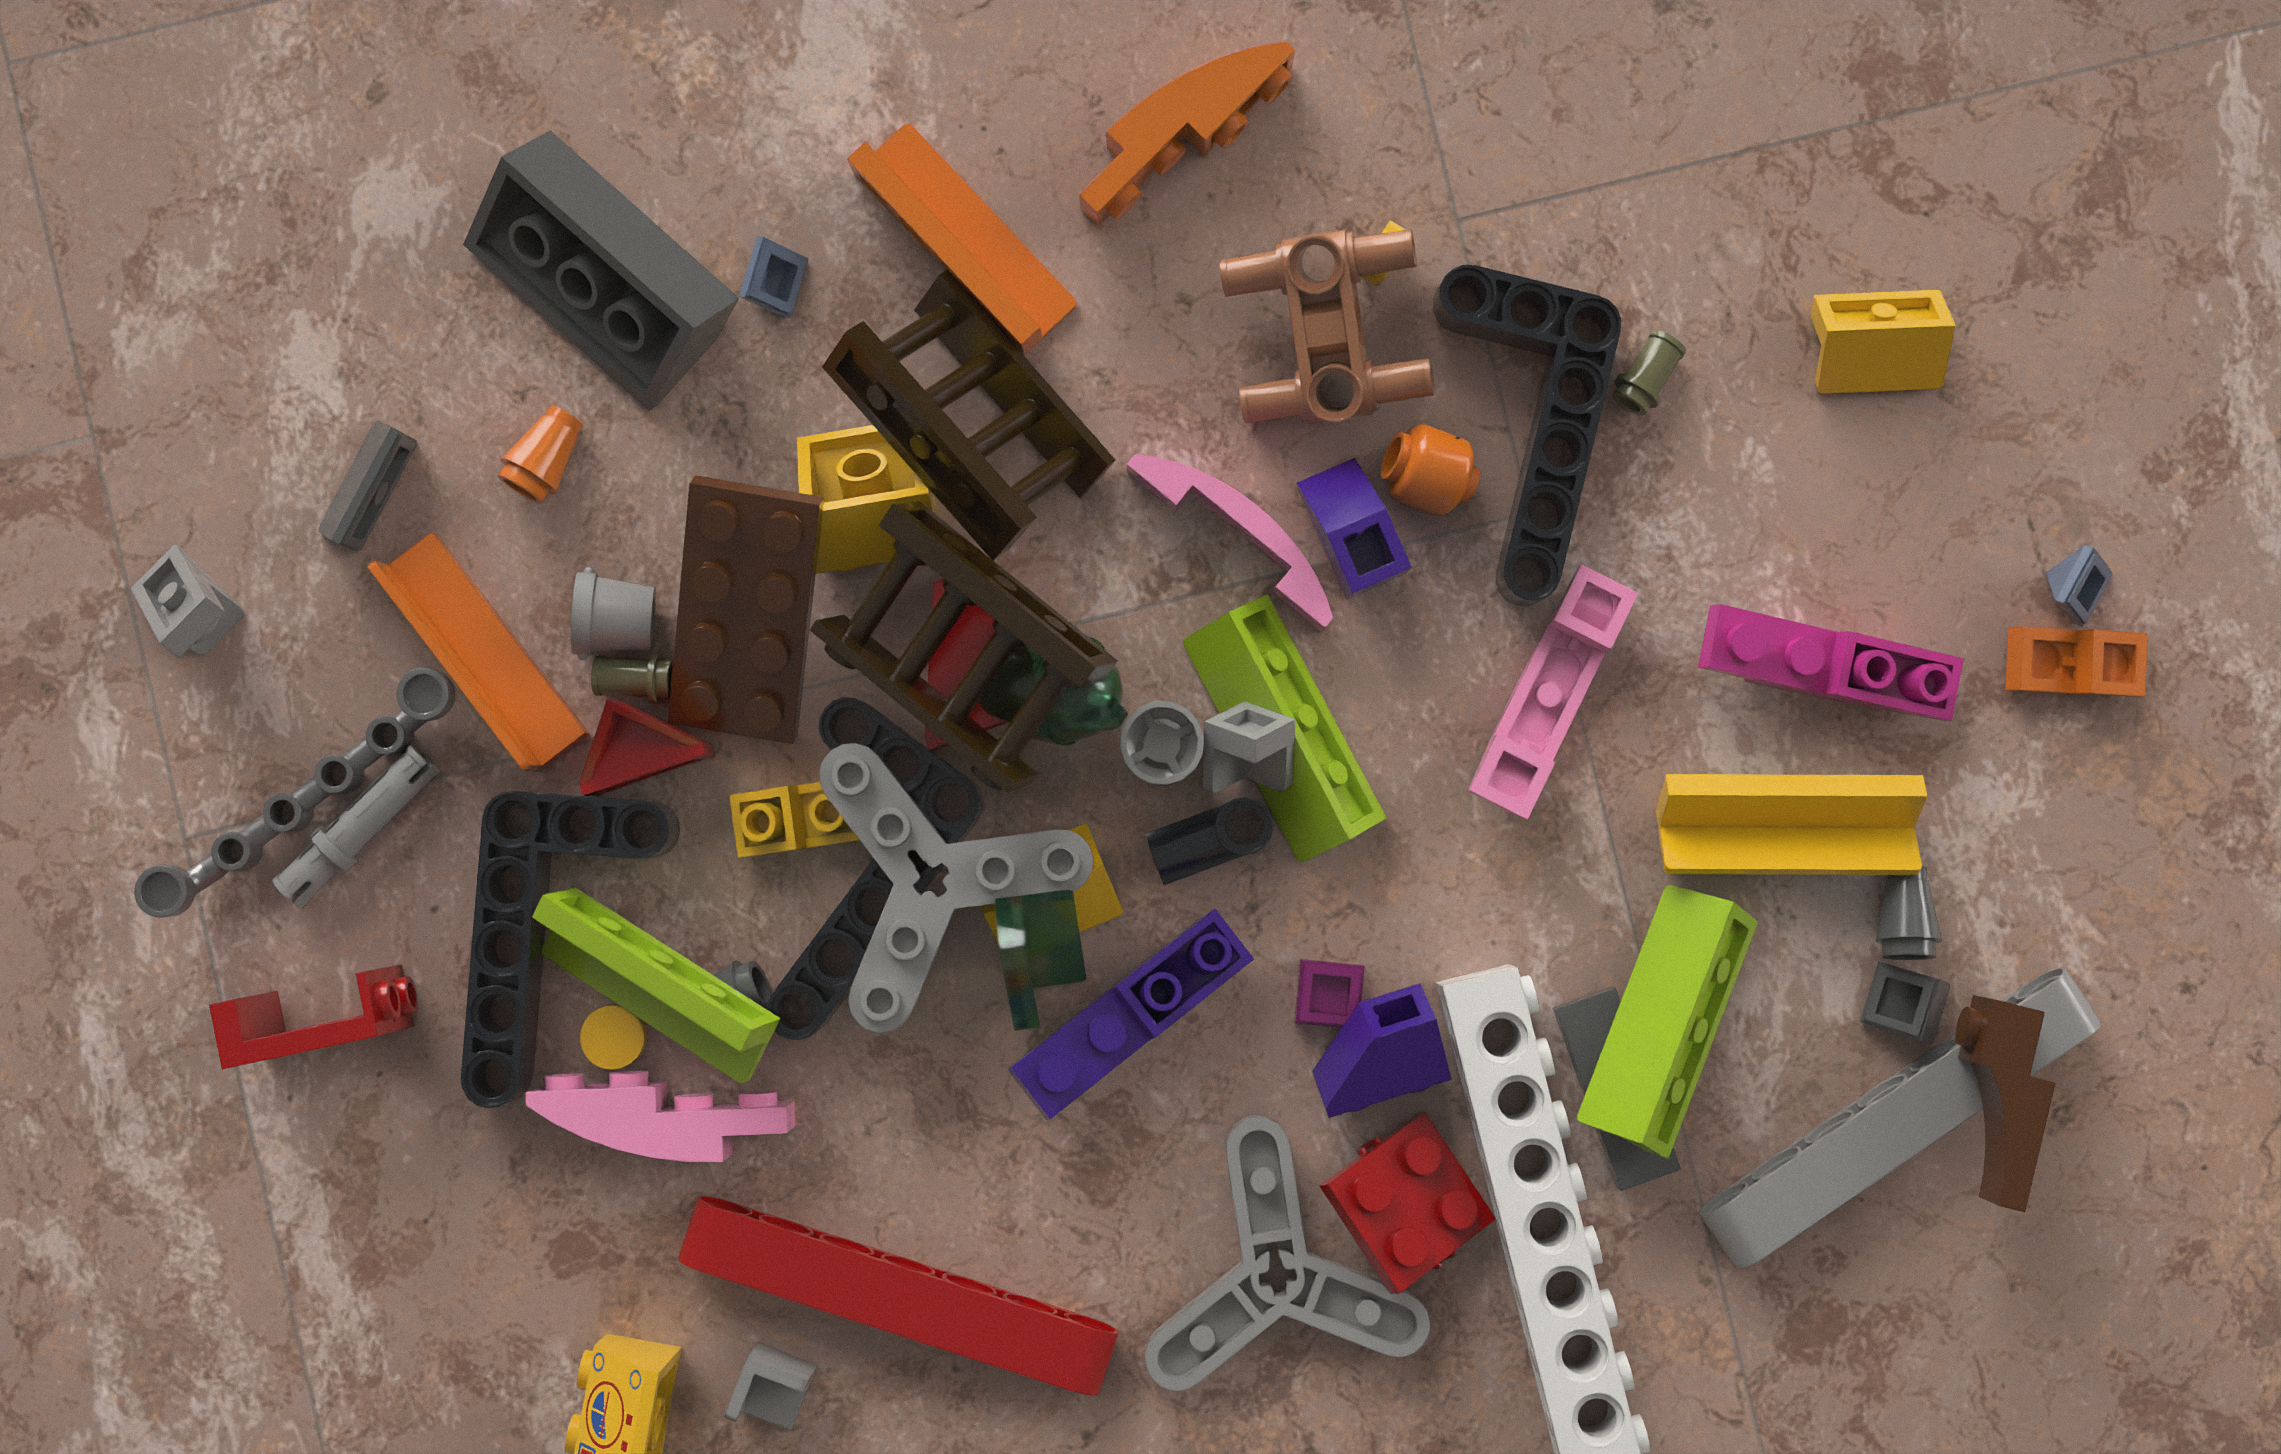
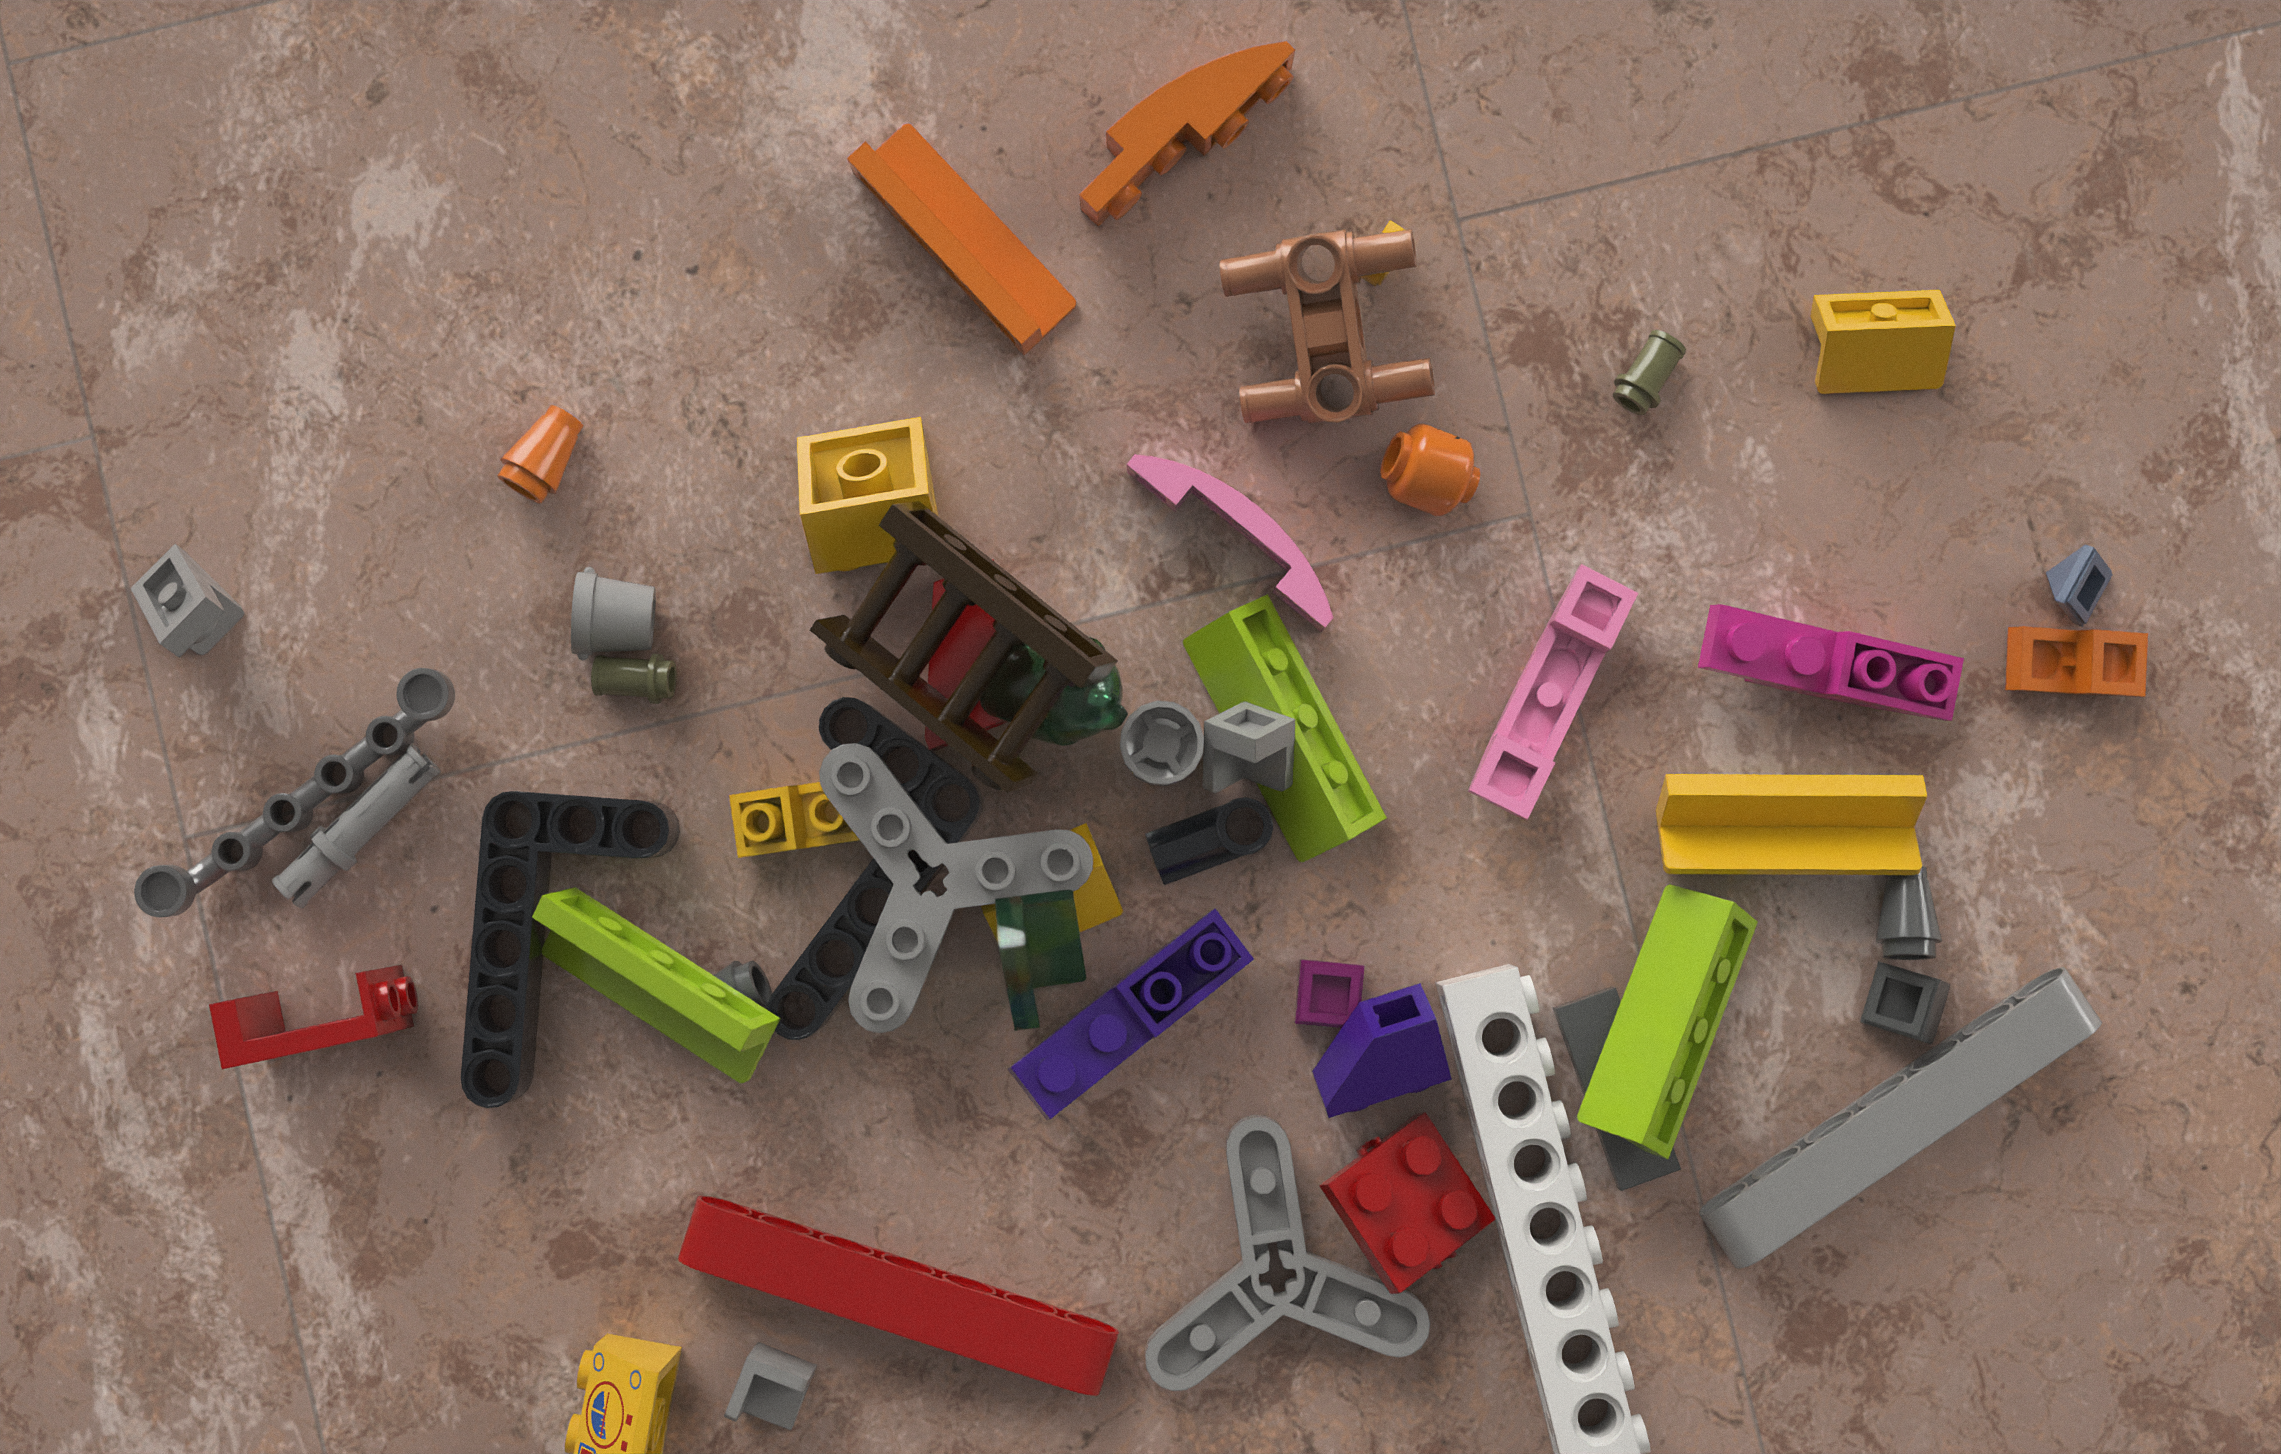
(367, 486): dark grey slope -> none
(480, 653): orange panel -> none
(598, 268): dark grey slope -> none
(613, 1037): yellow tile -> none
(636, 747): red slope -> none
(636, 1117): bright pink slope -> none
(744, 609): reddish brown plate -> none
(773, 277): sand blue slope -> none
(931, 442): dark brown fence -> none
(1354, 528): dark purple slope -> none
(1552, 414): black beam -> none
(2002, 1048): reddish brown slope -> none

